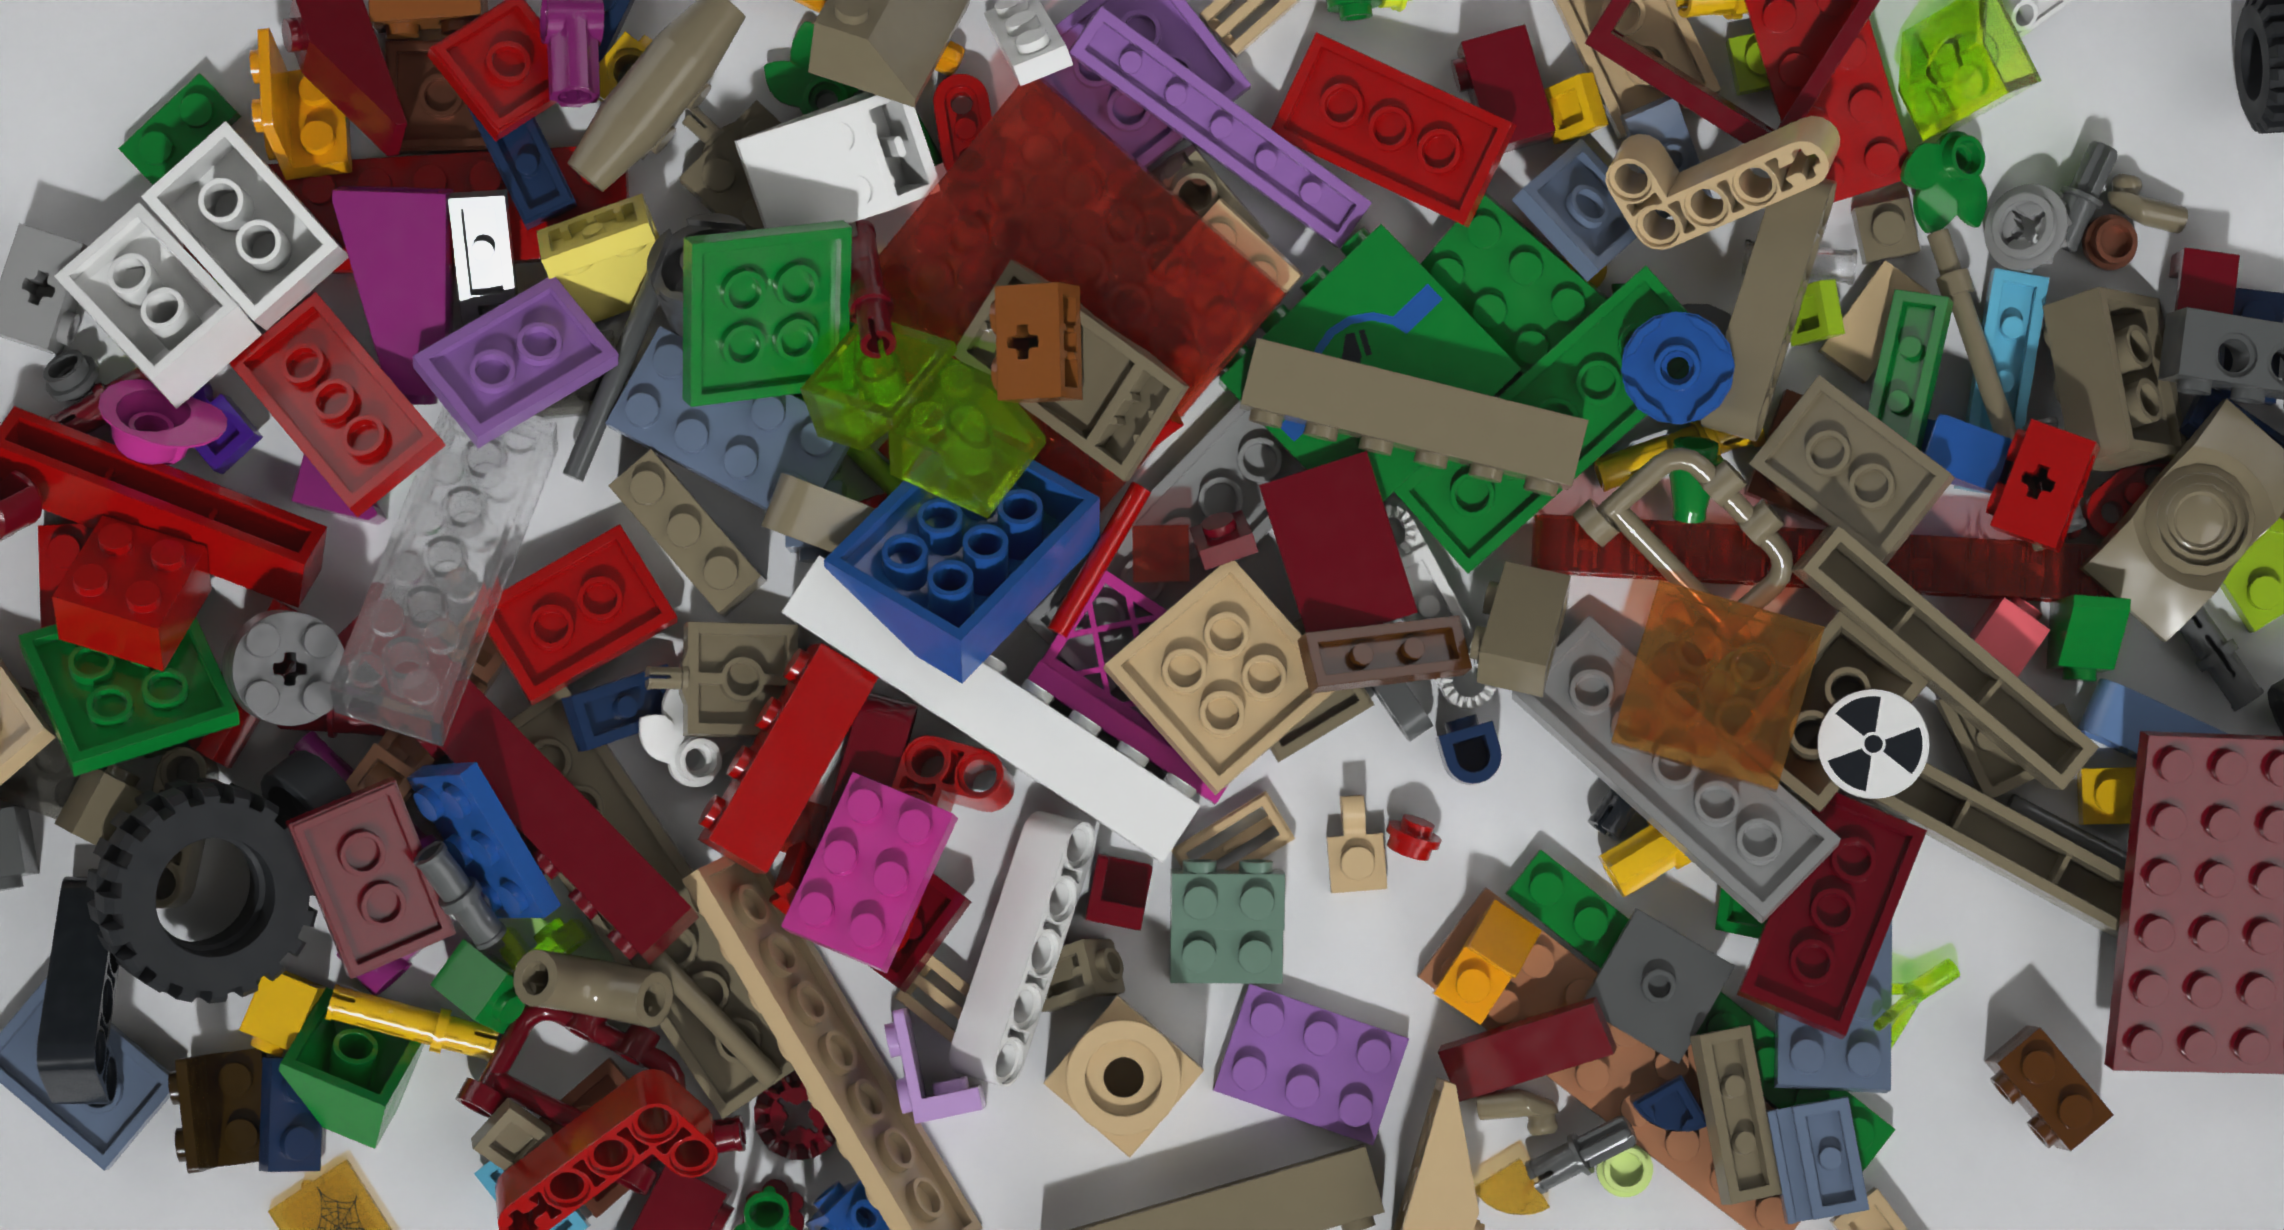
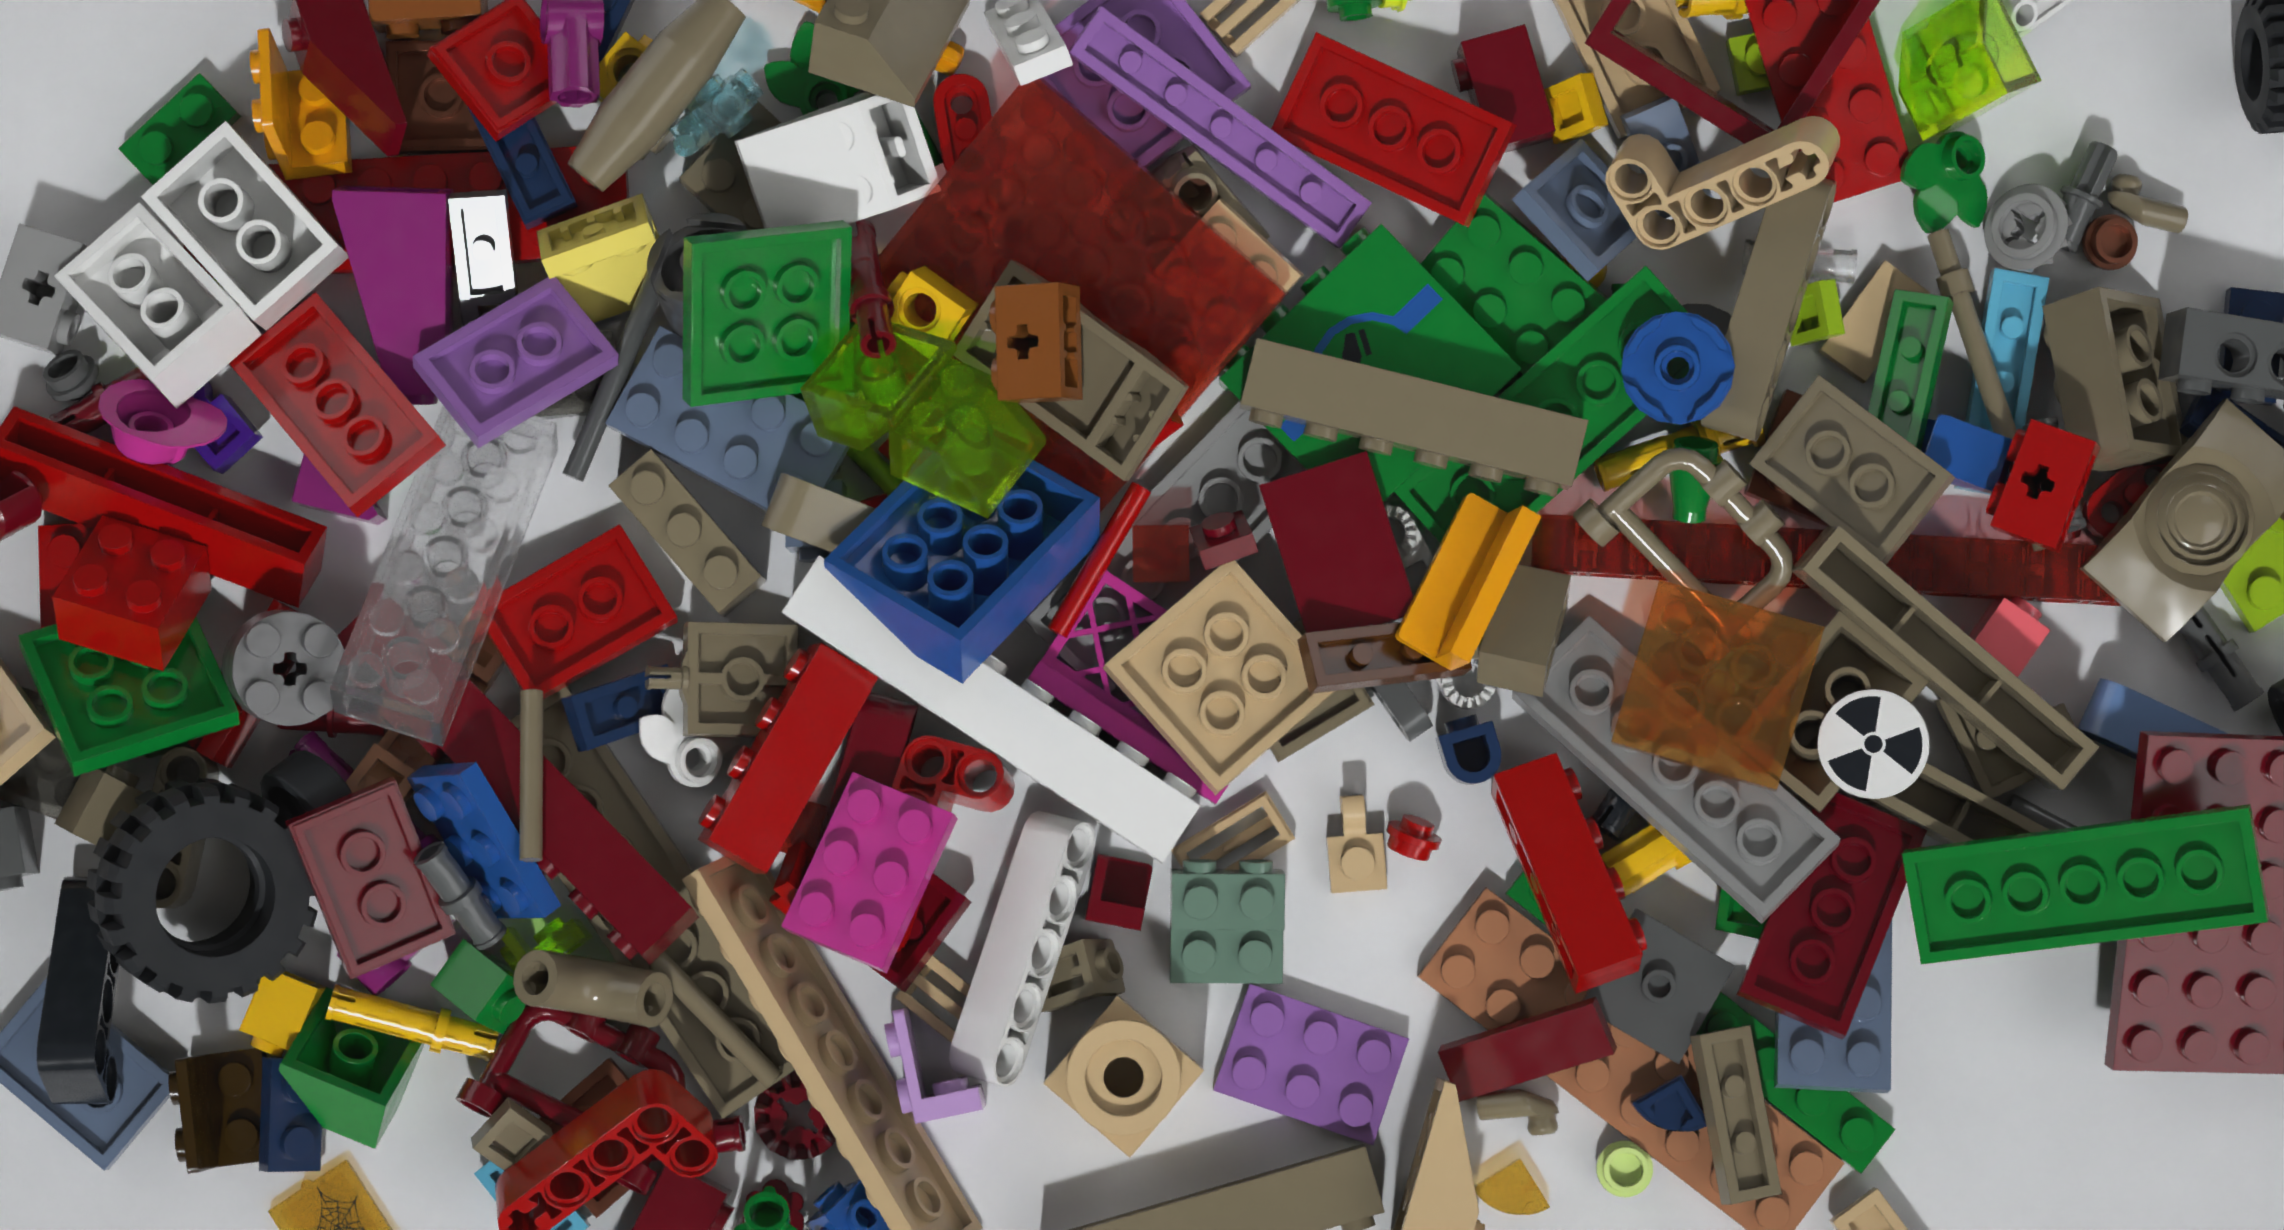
(531, 776): none -> dark tan bar
(719, 108): none -> clear light blue piece
(952, 305): none -> yellow brick
(1466, 581): none -> light orange panel
(1487, 962): light orange slope -> none
(1568, 873): none -> red brick
(1581, 1153): dark grey axle -> none
(1817, 1160): sand blue plate -> none
(1885, 231): dark tan plate -> none
(1914, 994): clear neon green plant -> none
(2048, 1088): reddish brown brick -> none
(2086, 635): green slope -> none
(2086, 884): none -> green plate
(2105, 795): yellow plate -> none
(2205, 279): dark red panel -> none

